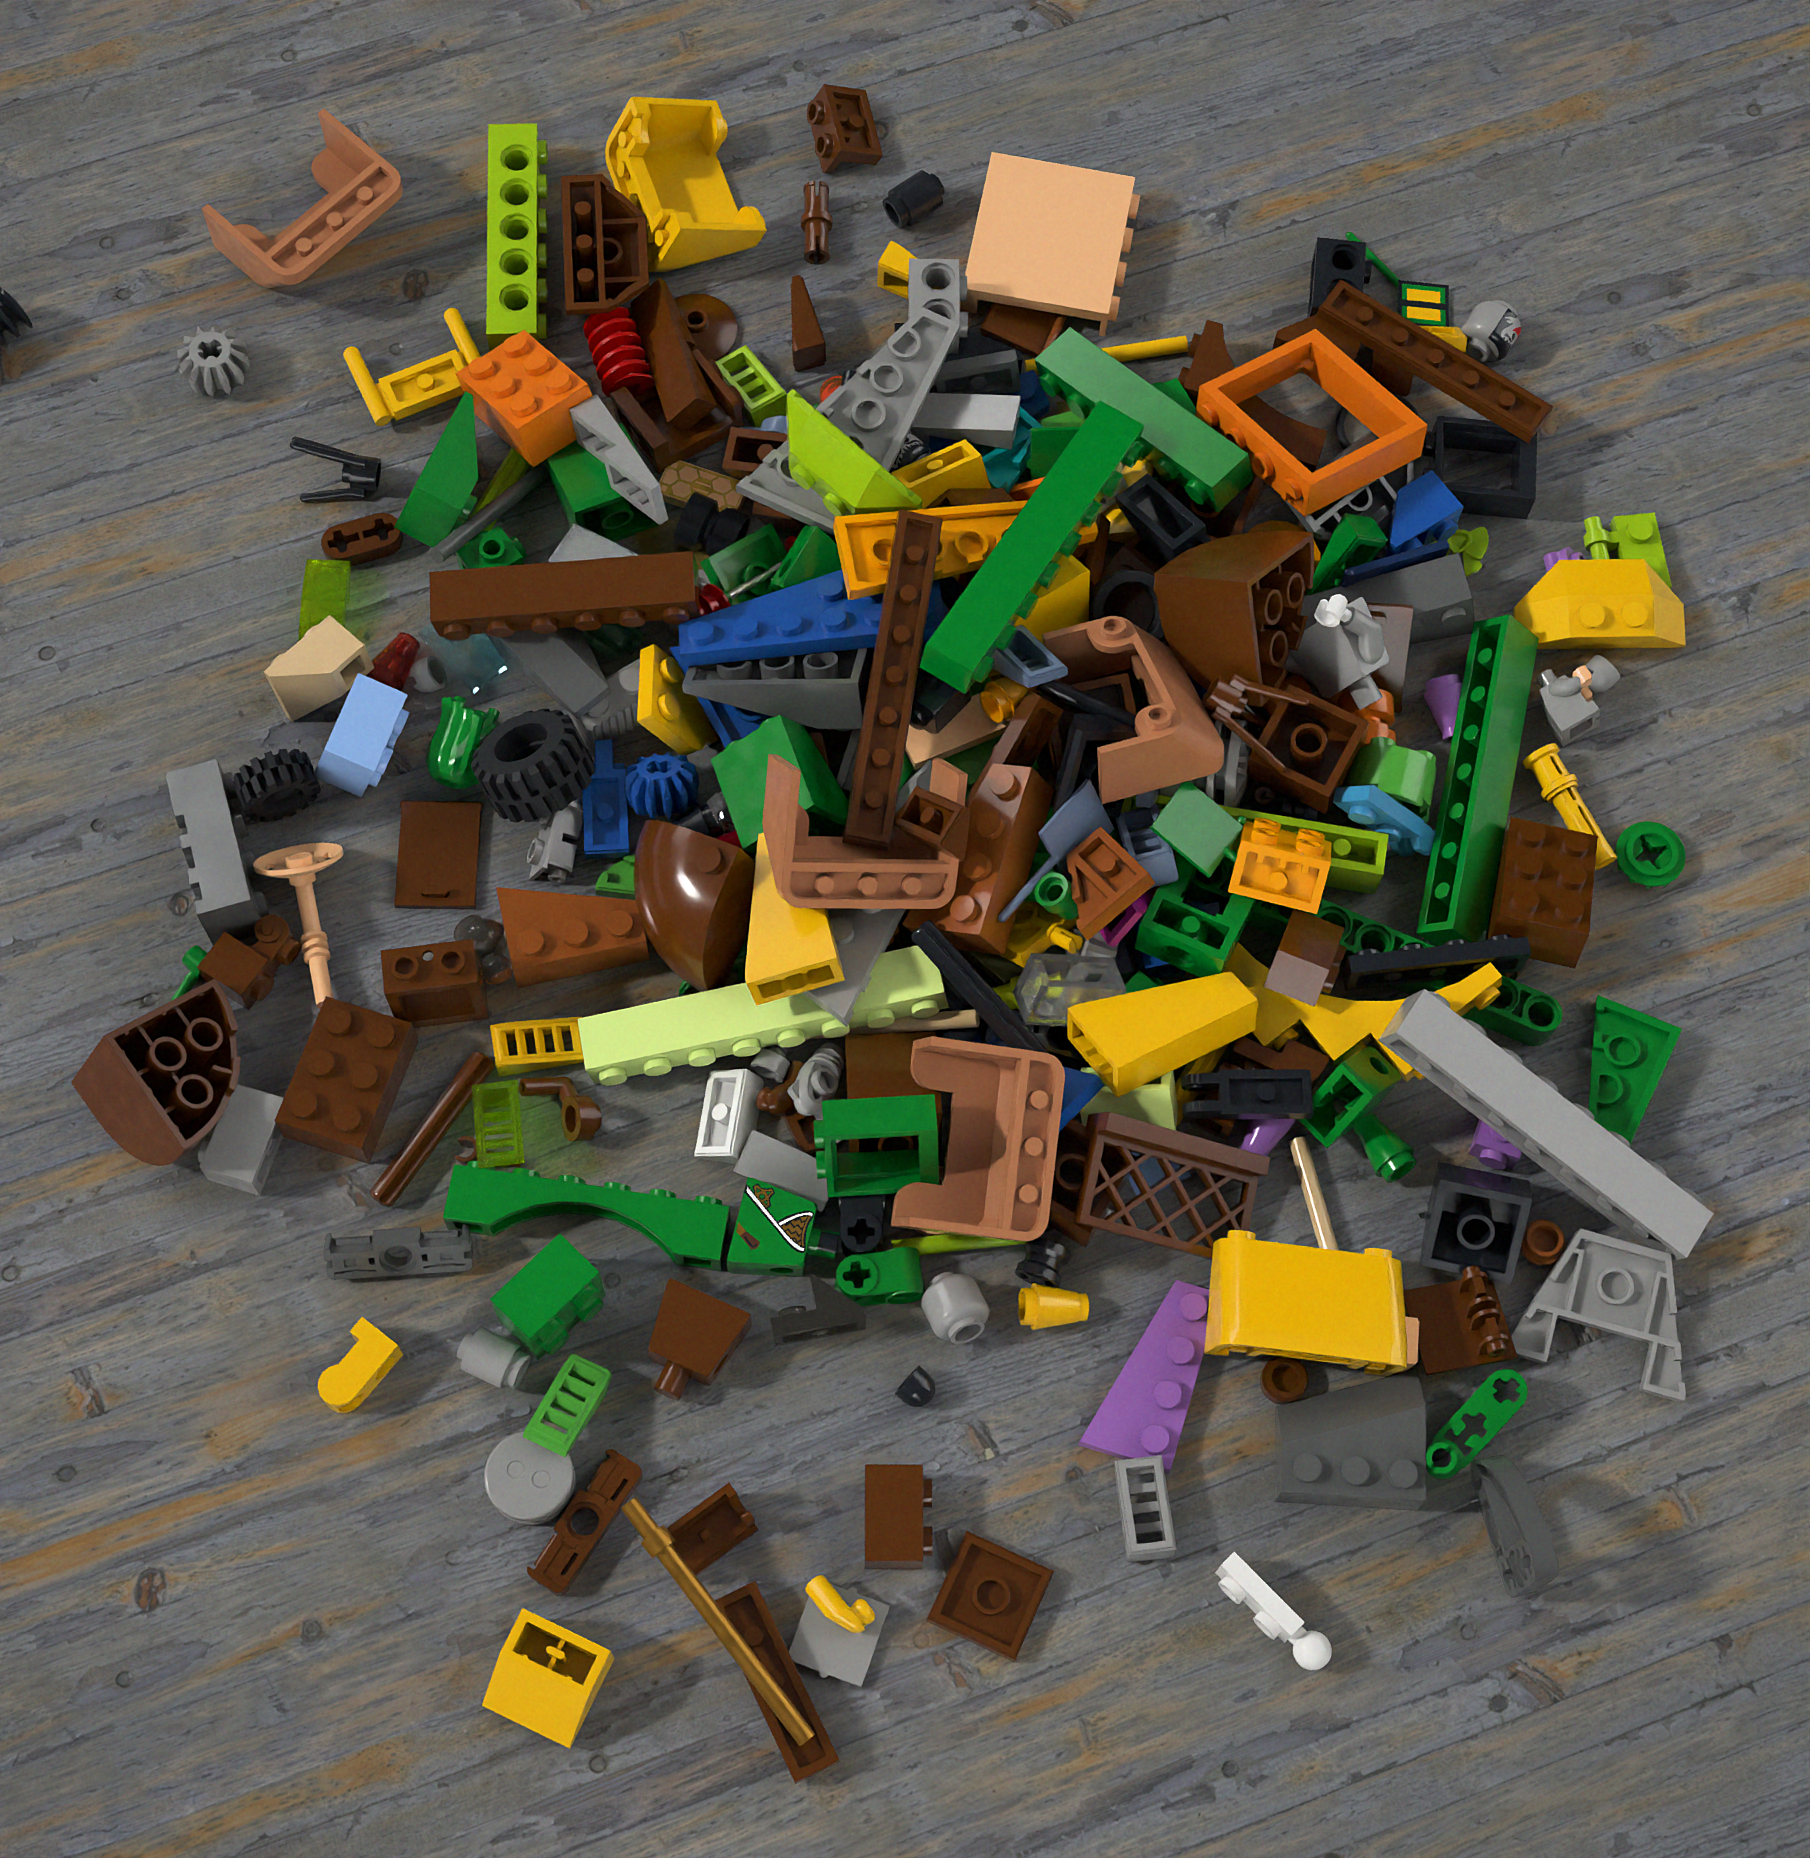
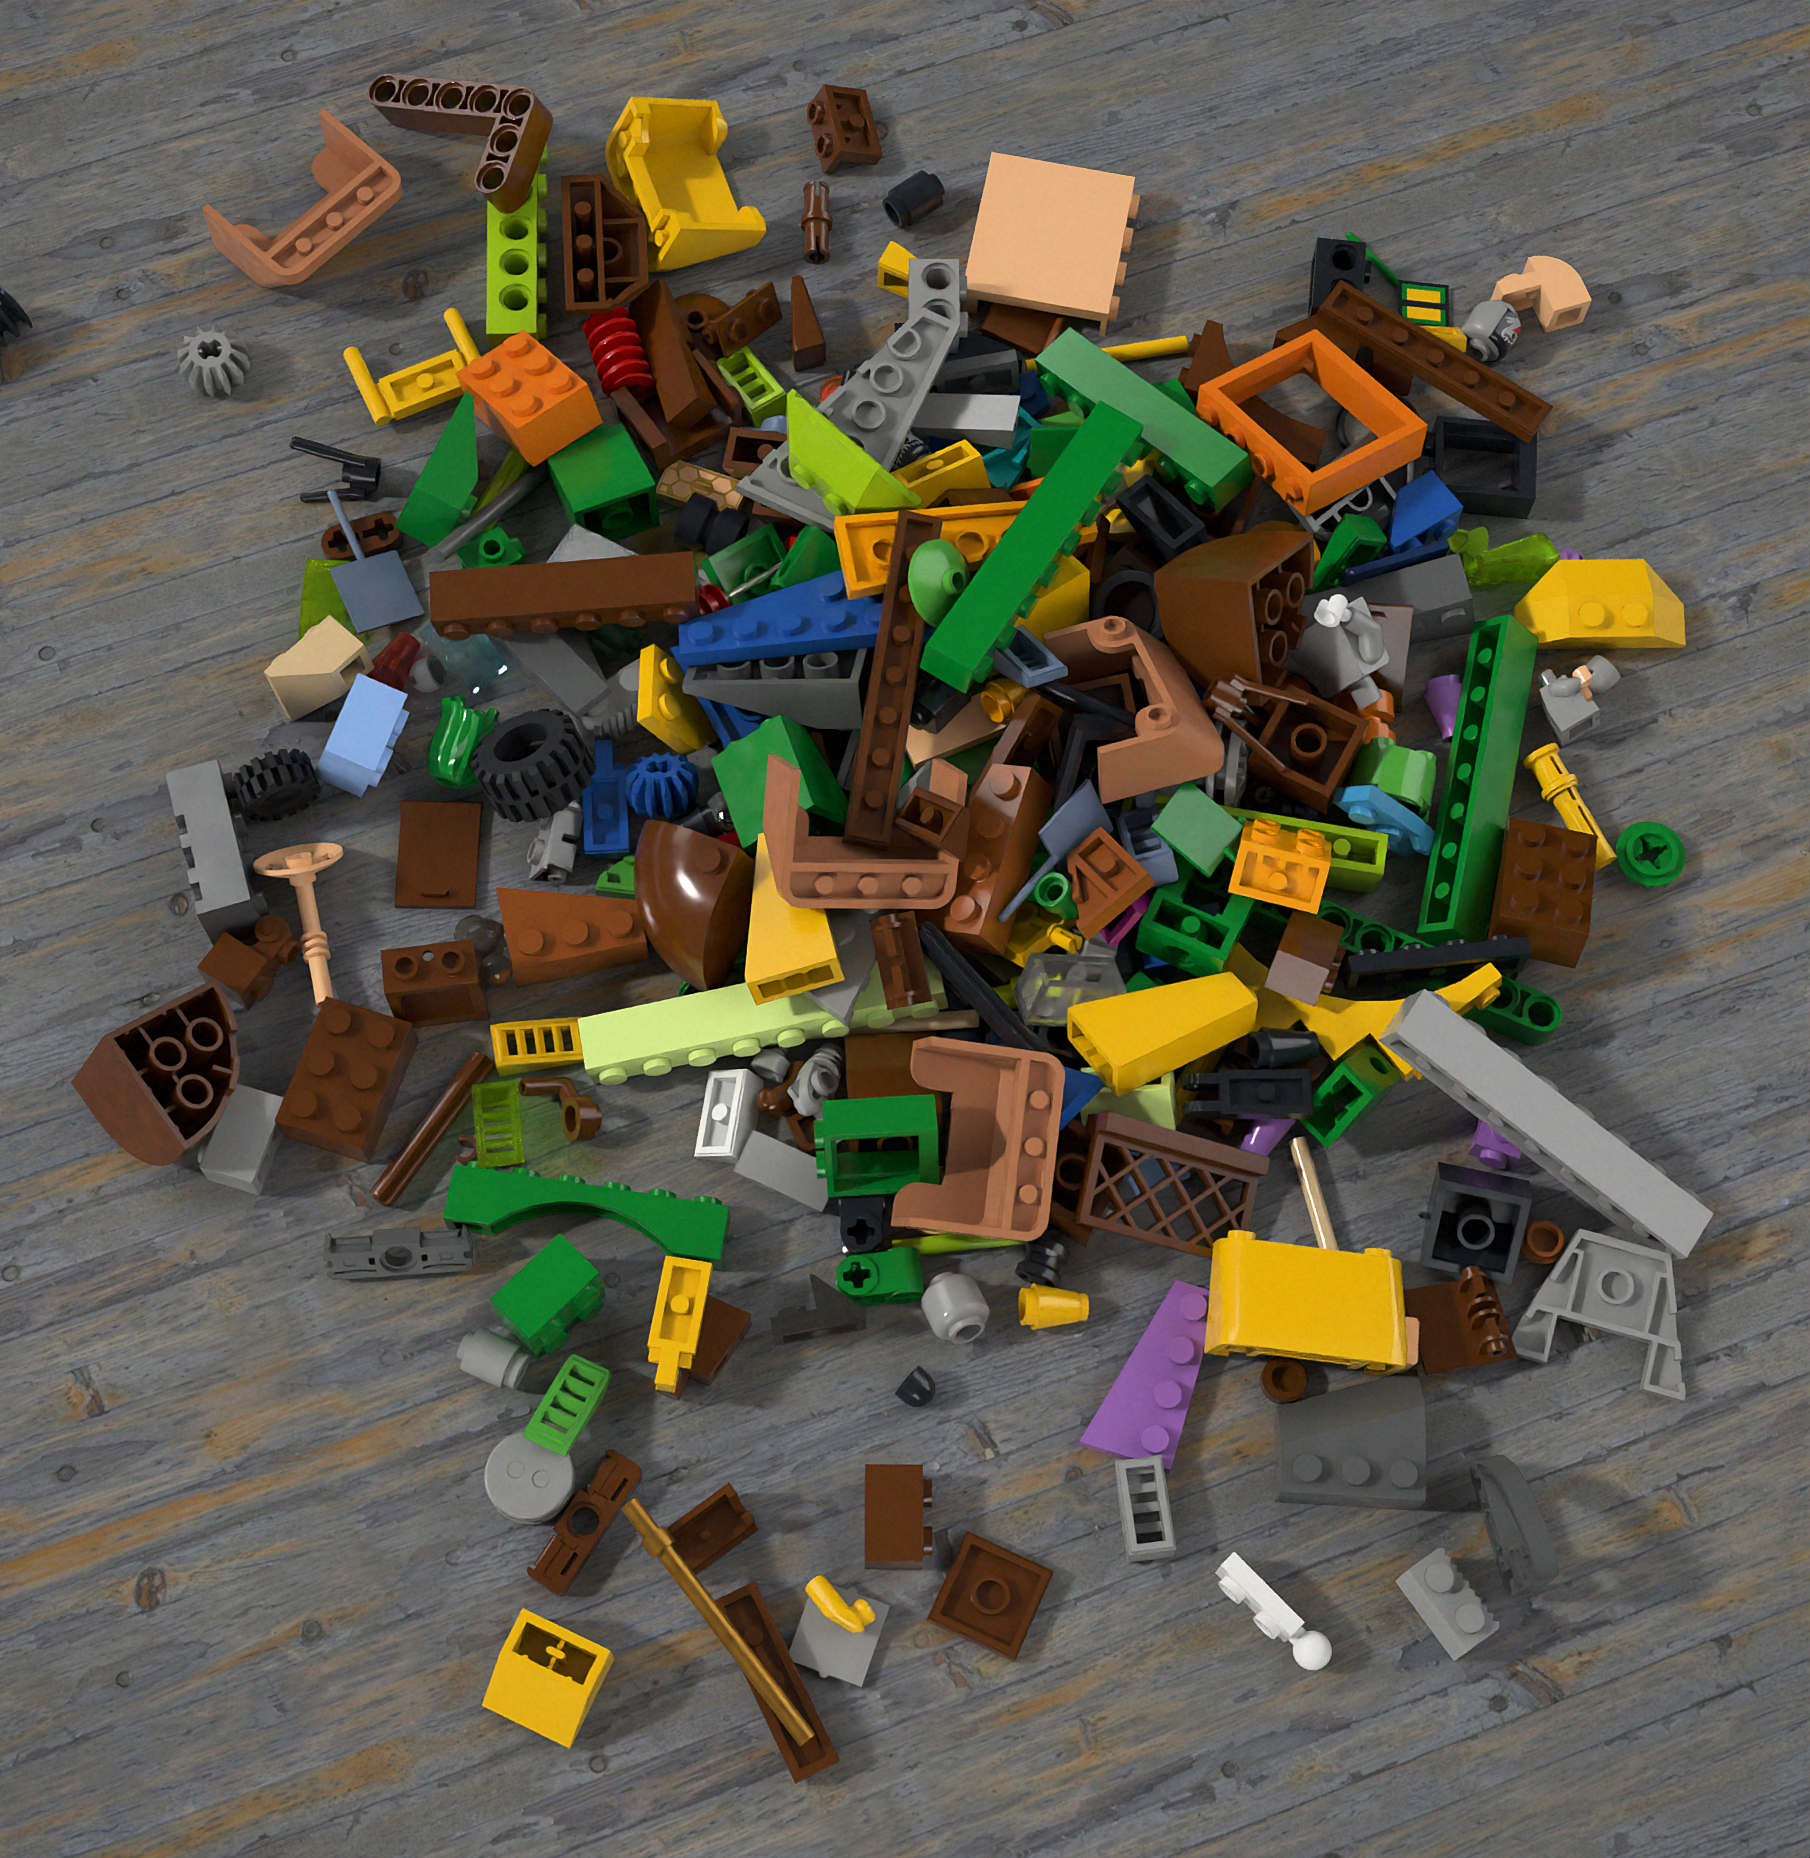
(191, 960): green hand -> none
(360, 1371): yellow leg -> none
(373, 587): none -> sand blue piece
(506, 113): none -> reddish brown beam
(626, 470): light grey slope -> none
(678, 1318): none -> yellow hinge
(744, 320): none -> reddish brown hinge
(777, 1233): green torso -> none
(900, 960): none -> reddish brown hinge
(936, 579): none -> bright green dish
(1281, 1047): none -> black cone
(1385, 1149): green cone -> none
(1447, 1603): none -> light grey brick
(1482, 1403): green beam -> none
(1515, 562): none -> clear neon green slope
(1549, 288): none -> light nougat brick
(1626, 1064): green wing -> none
(1632, 538): lime plate -> none

